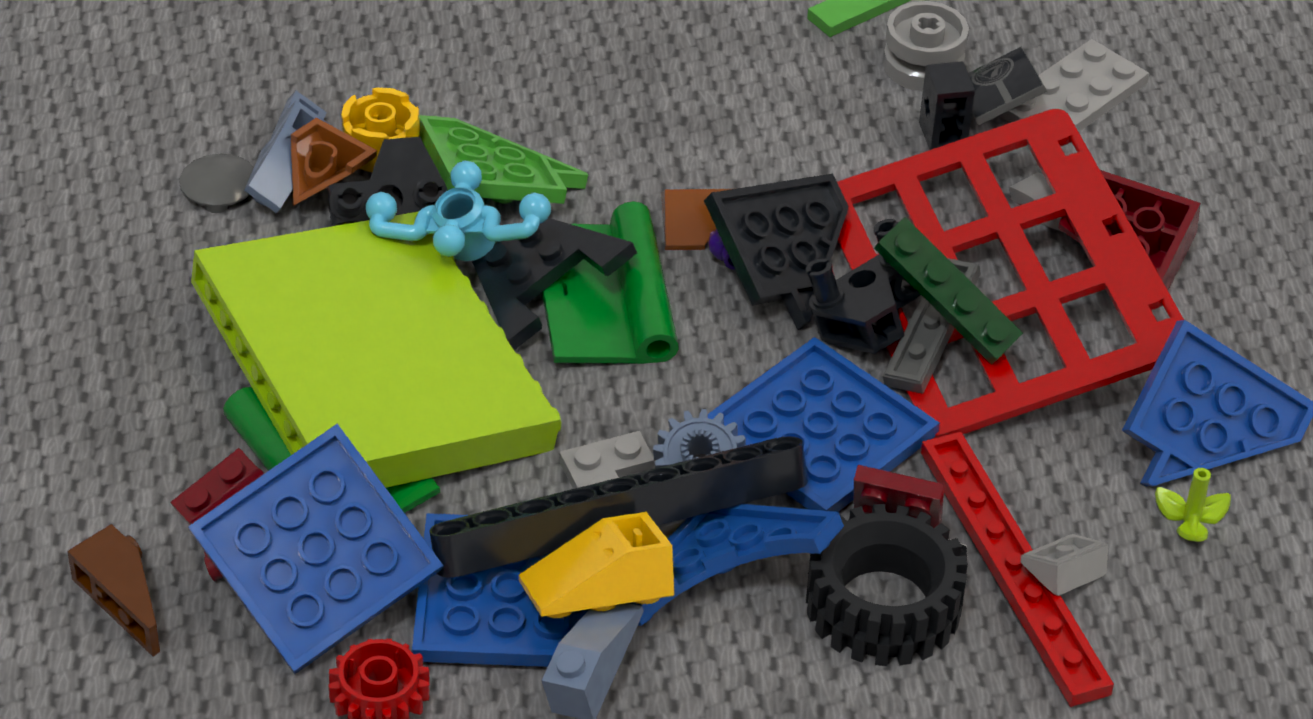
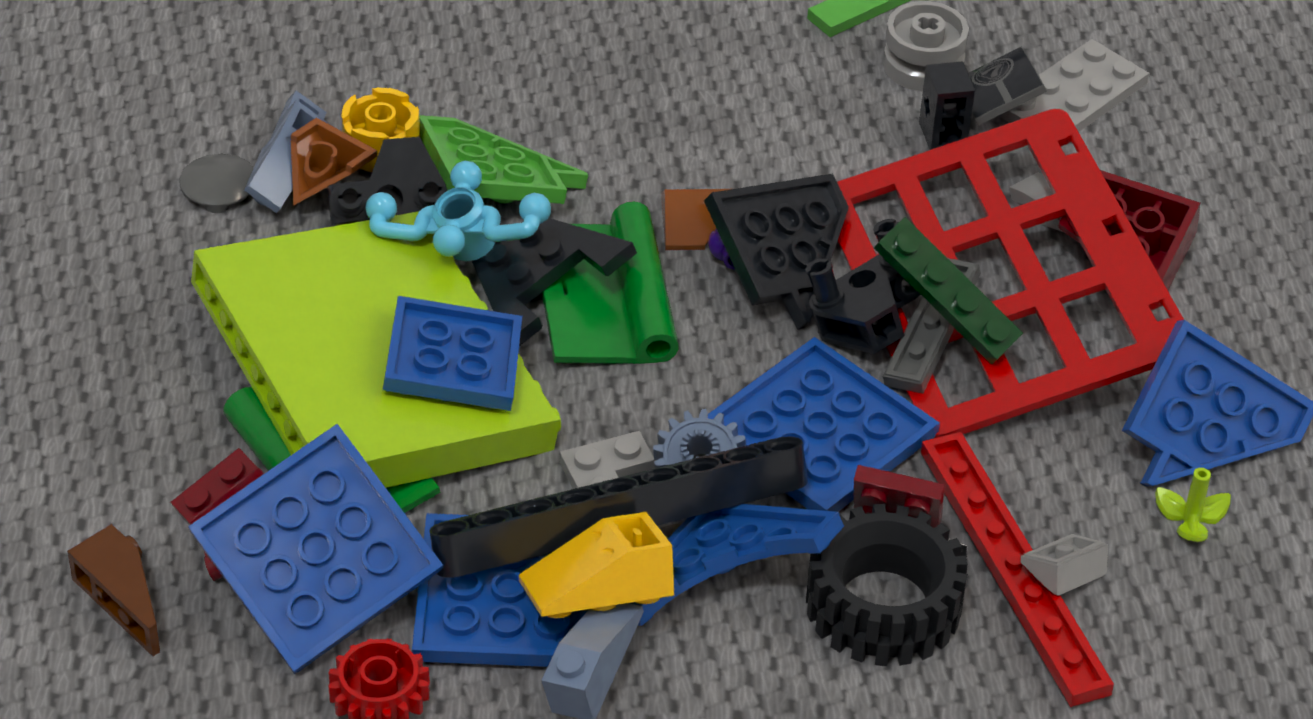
(453, 353): none -> blue plate

